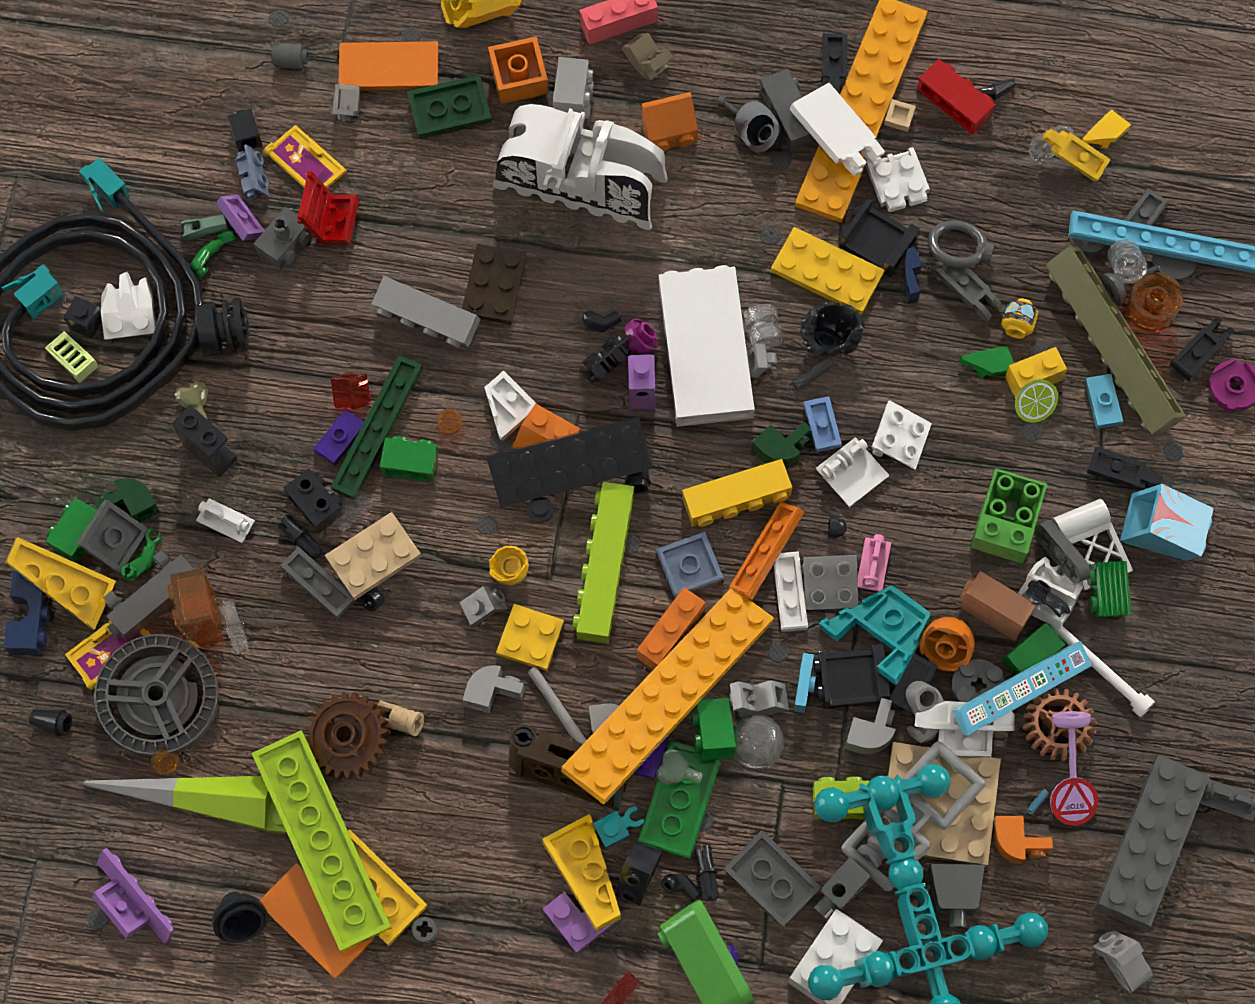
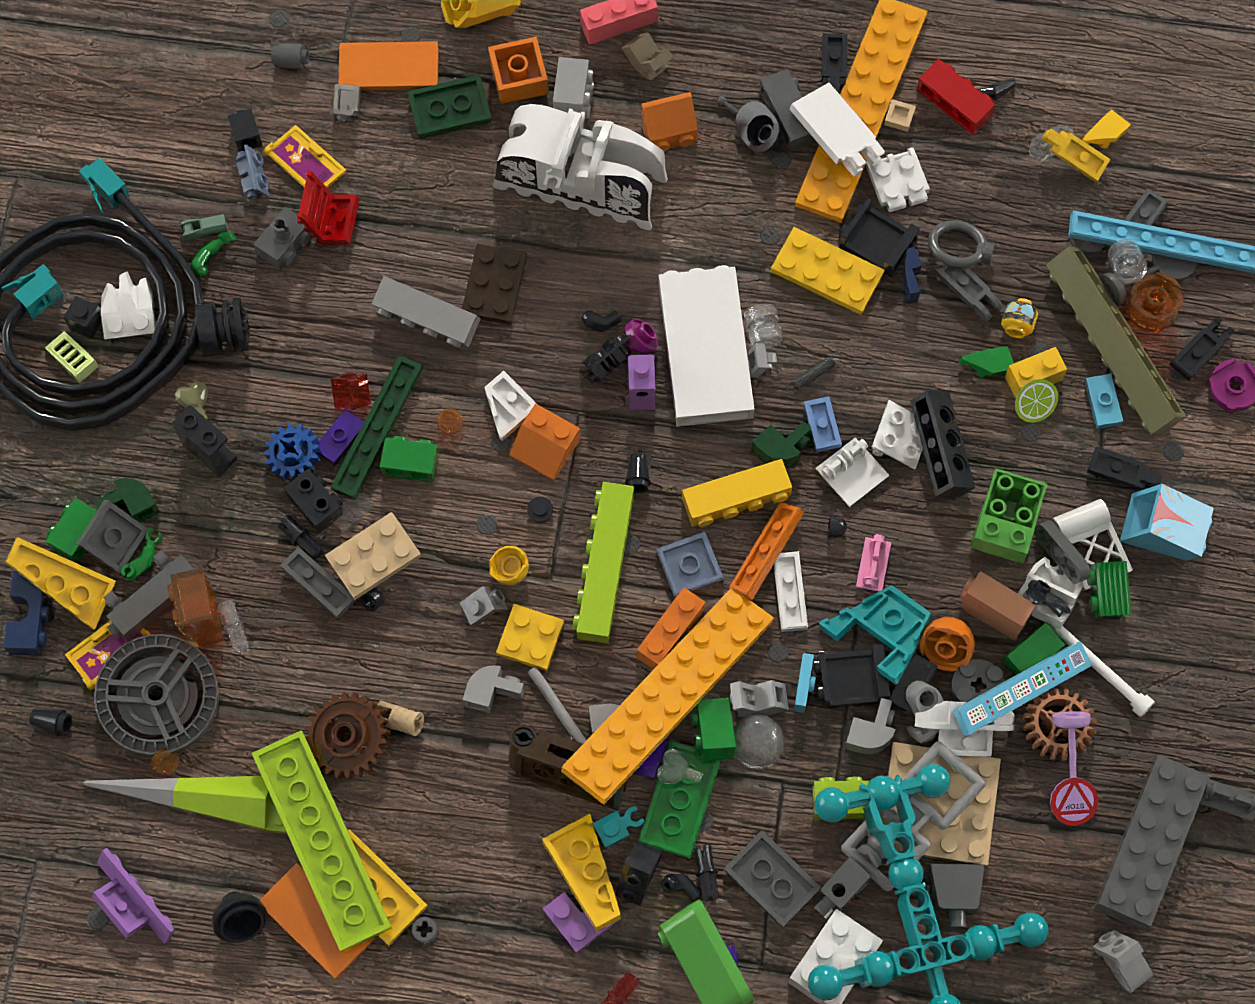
(224, 520): white hinge -> none
(240, 217): medium lavender plate -> none
(295, 440): none -> blue gear
(569, 461): black plate -> none
(830, 582): light grey hinge -> none
(832, 329): black hair -> none
(942, 444): none -> black brick
(1011, 843): orange brick -> none
(1038, 800): medium azure leg -> none

